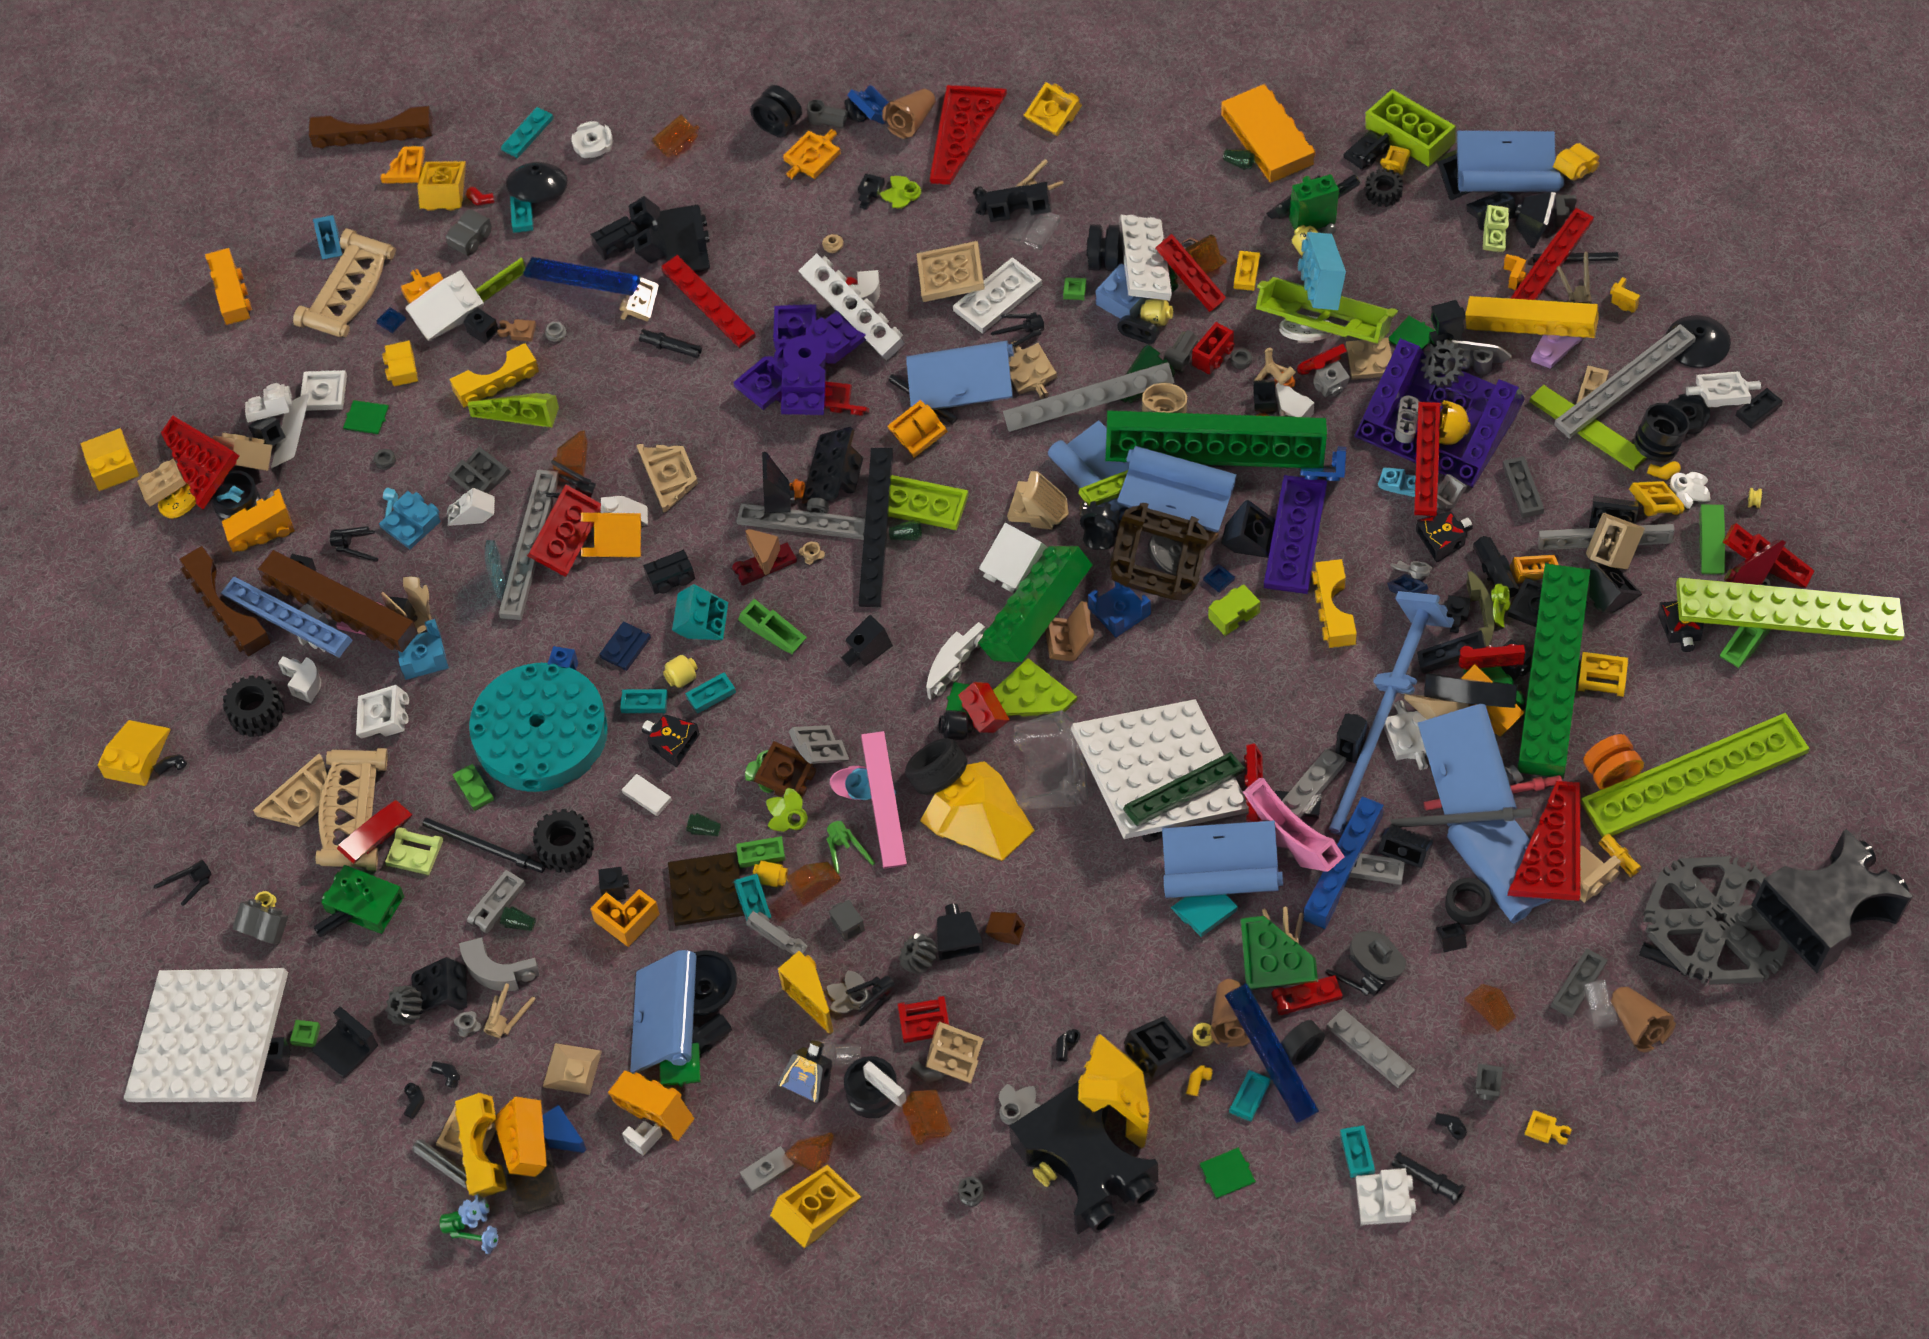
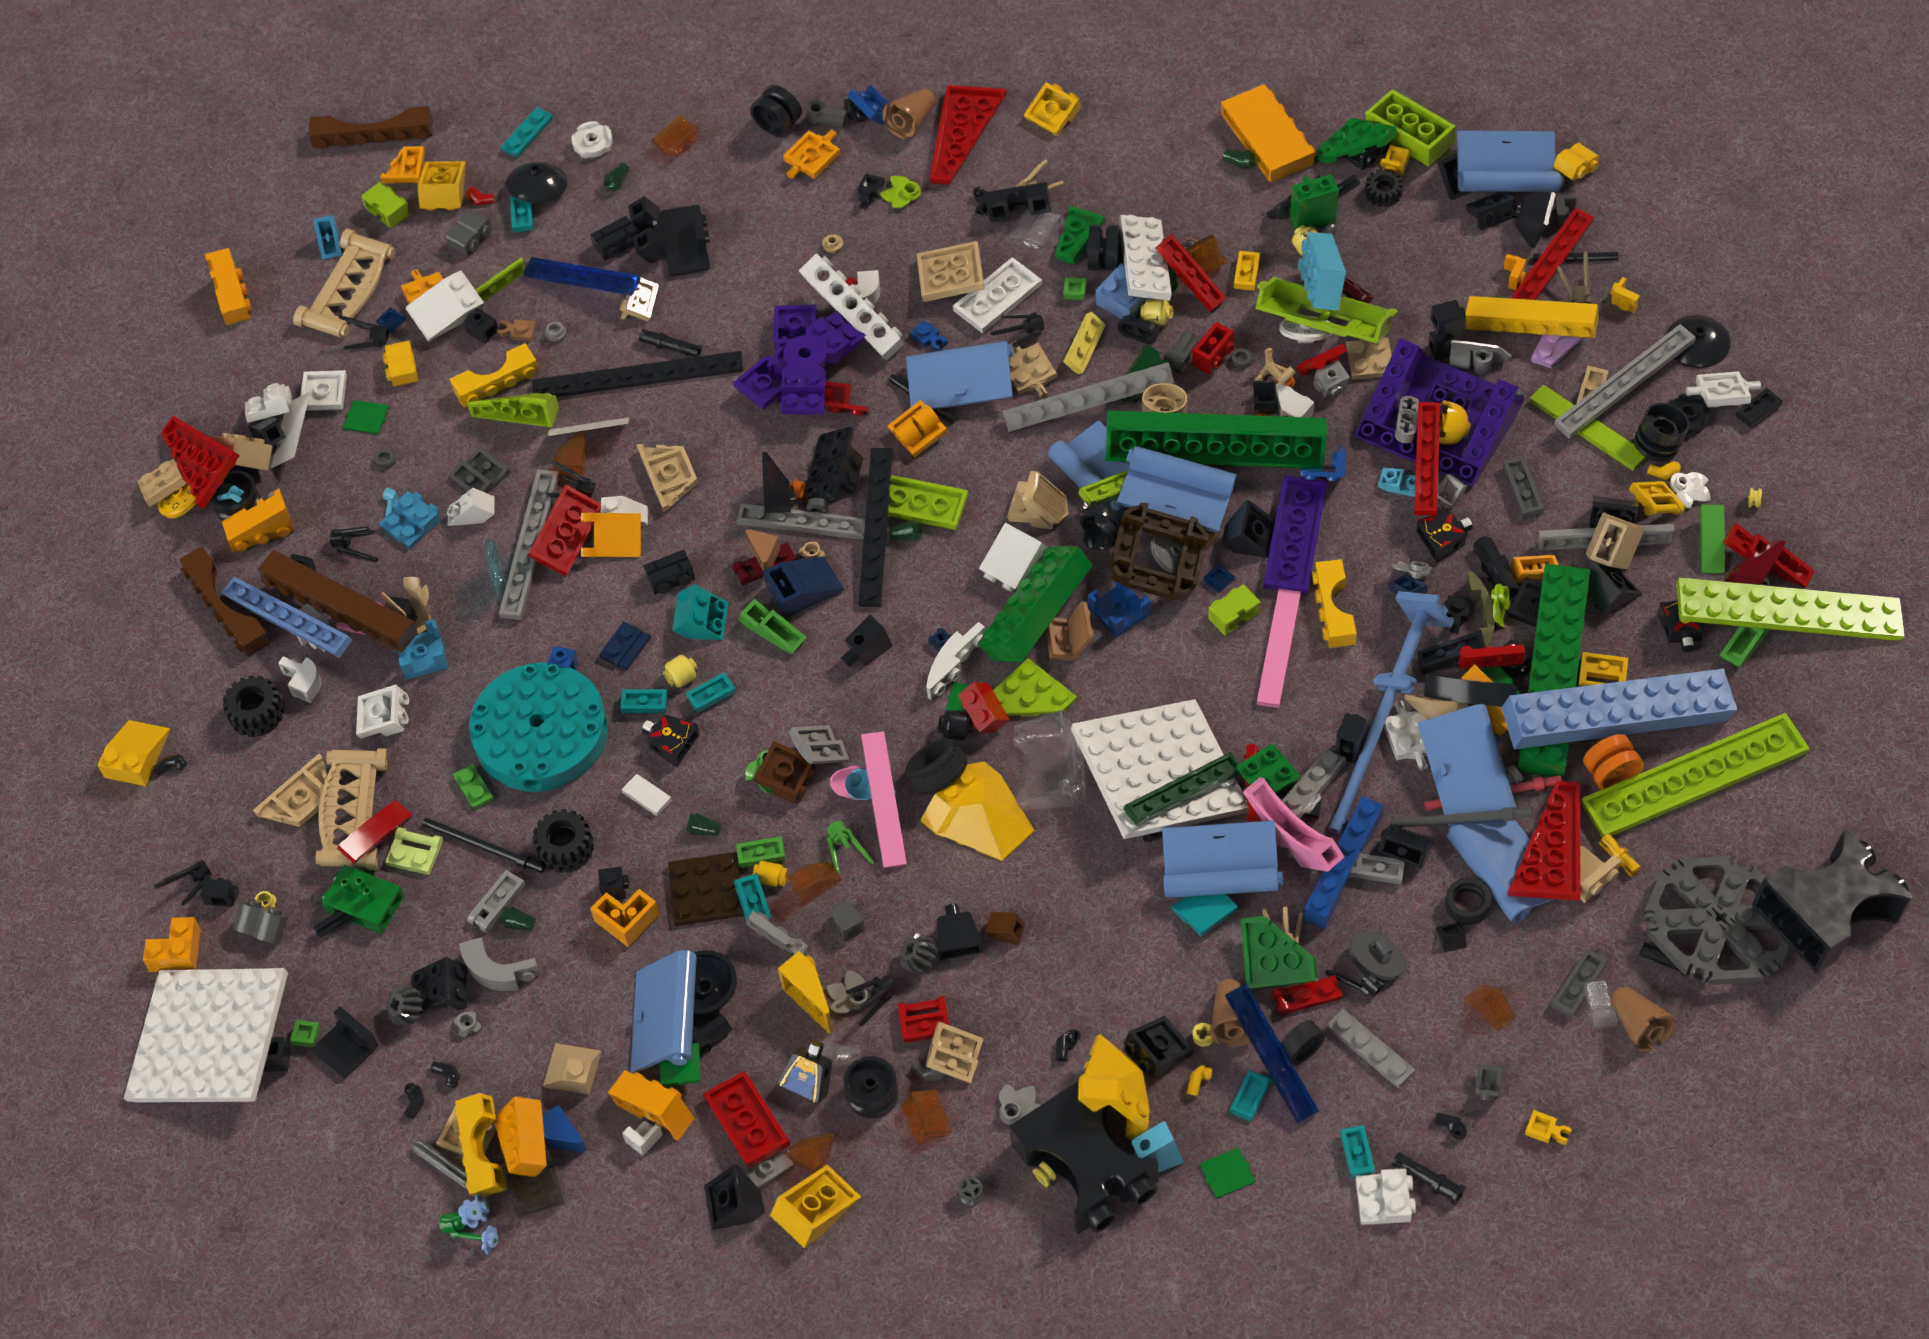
(109, 459): yellow slope -> none
(178, 951): none -> light orange brick
(218, 892): none -> black brick
(377, 333): none -> black plant
(384, 202): none -> lime brick
(496, 1023): tan plant -> none
(588, 426): none -> white sticker
(616, 177): none -> clear green cone
(640, 374): none -> black plate
(708, 301): red plate -> none
(733, 1199): none -> black slope
(746, 1119): none -> red plate
(784, 809): lime plate -> none
(801, 583): none -> dark blue slope
(884, 1084): white tile -> none
(927, 334): none -> blue plate
(935, 639): none -> dark blue plate
(1075, 234): none -> green wing
(1084, 343): none -> light yellow plate
(1158, 1145): none -> medium azure torso
(1271, 766): none -> green bracket
(1278, 648): none -> bright pink tile
(1354, 138): none -> green plate
(1356, 291): none -> dark red plate
(1412, 331): green piece -> none
(1451, 361): dark grey gear -> none
(1495, 228): yellowish green slope -> none
(1618, 708): none -> medium blue brick

